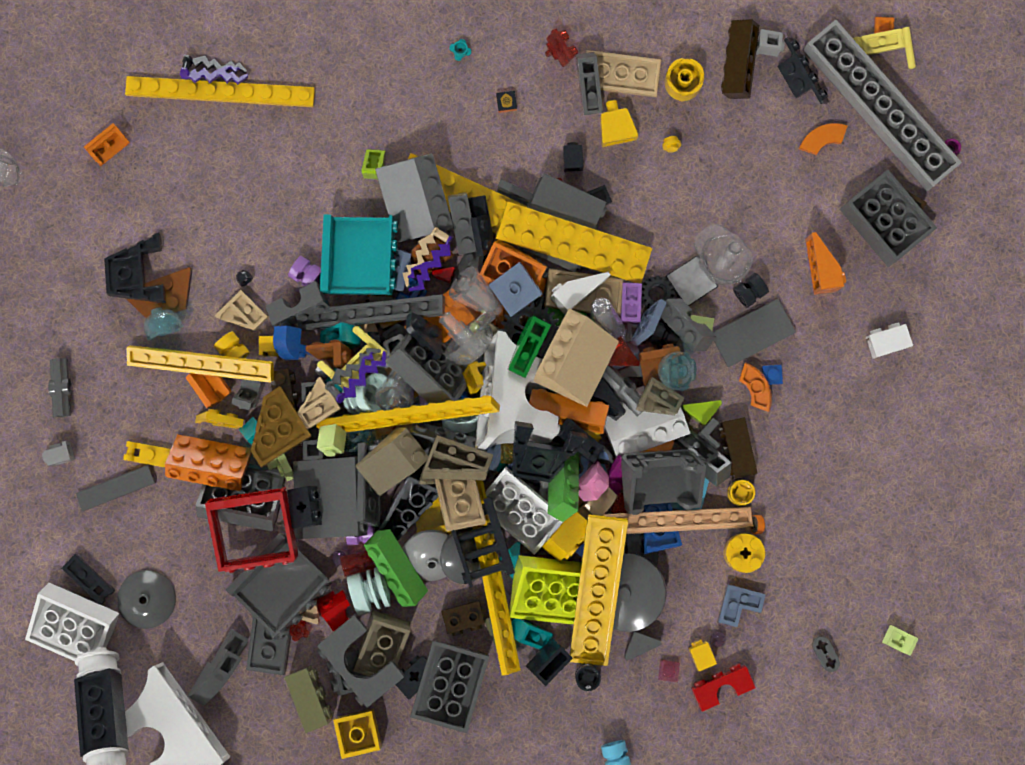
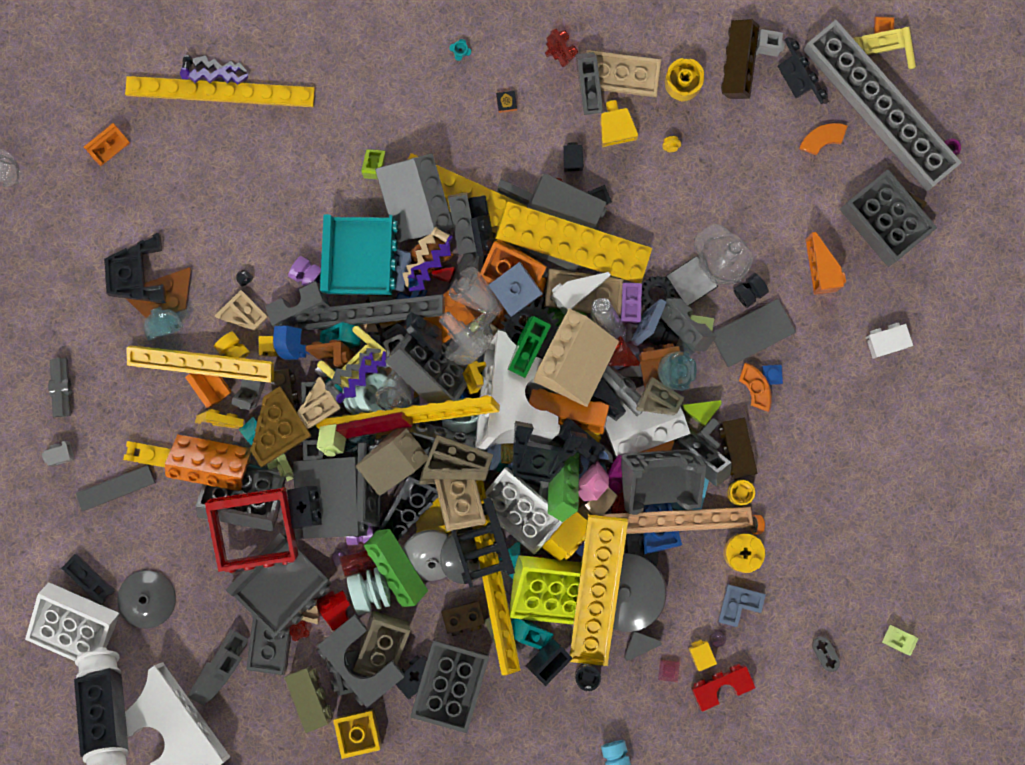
(374, 425): none -> dark red tile

